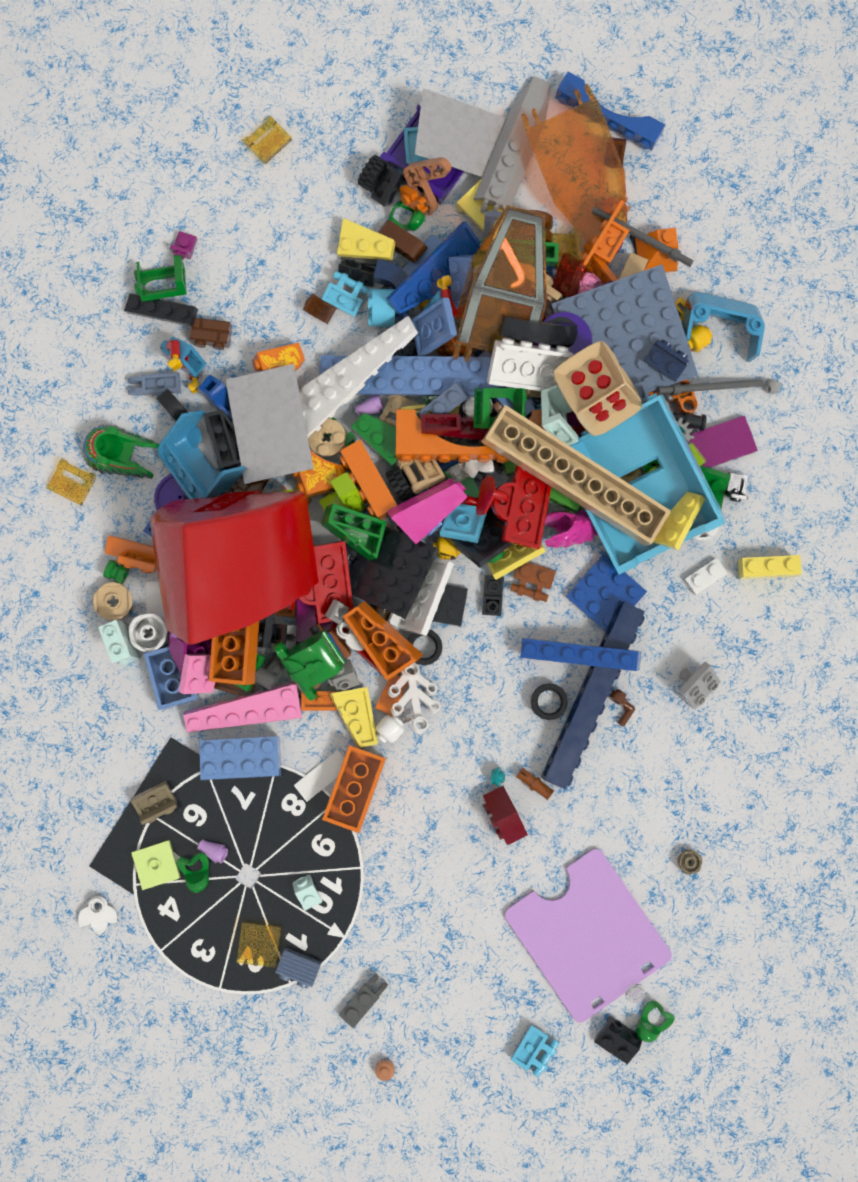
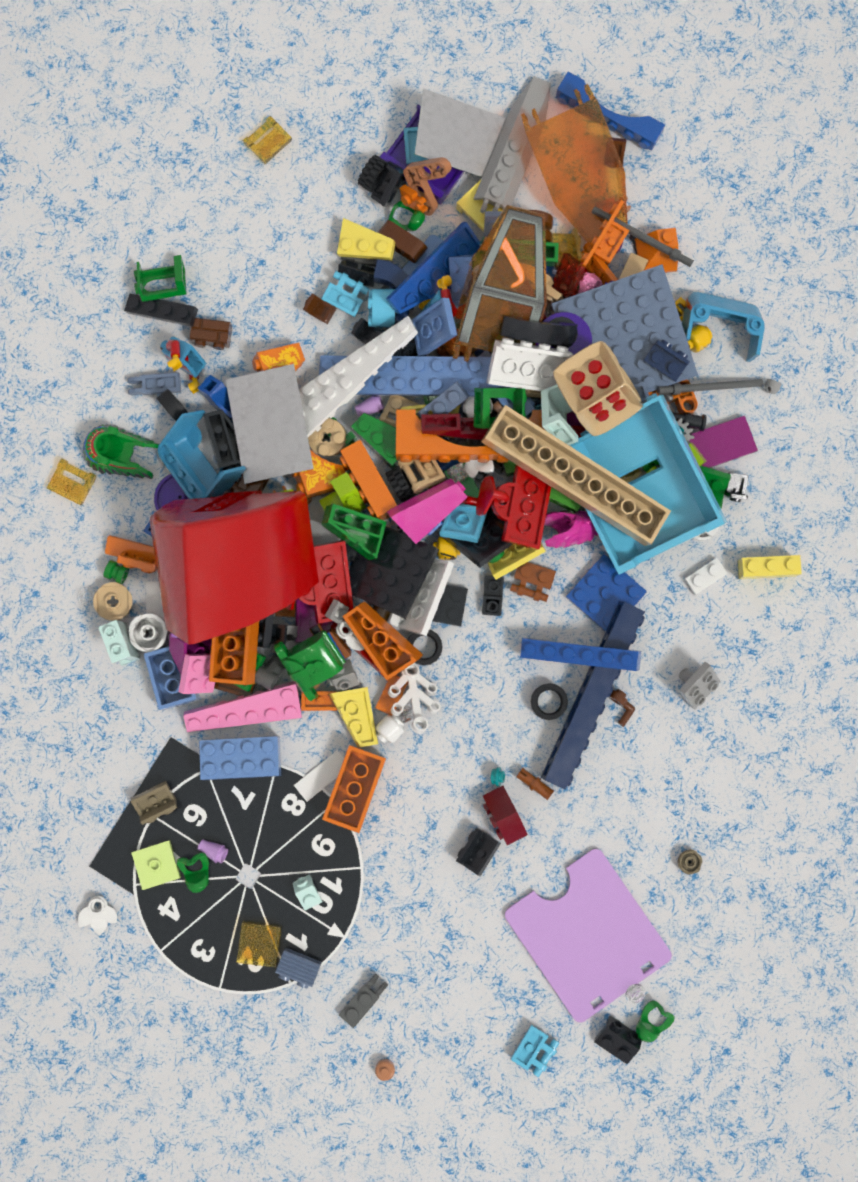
(184, 245): magenta bracket -> none
(364, 332): none -> black bracket
(478, 851): none -> black bracket
(679, 521): light yellow wing -> none

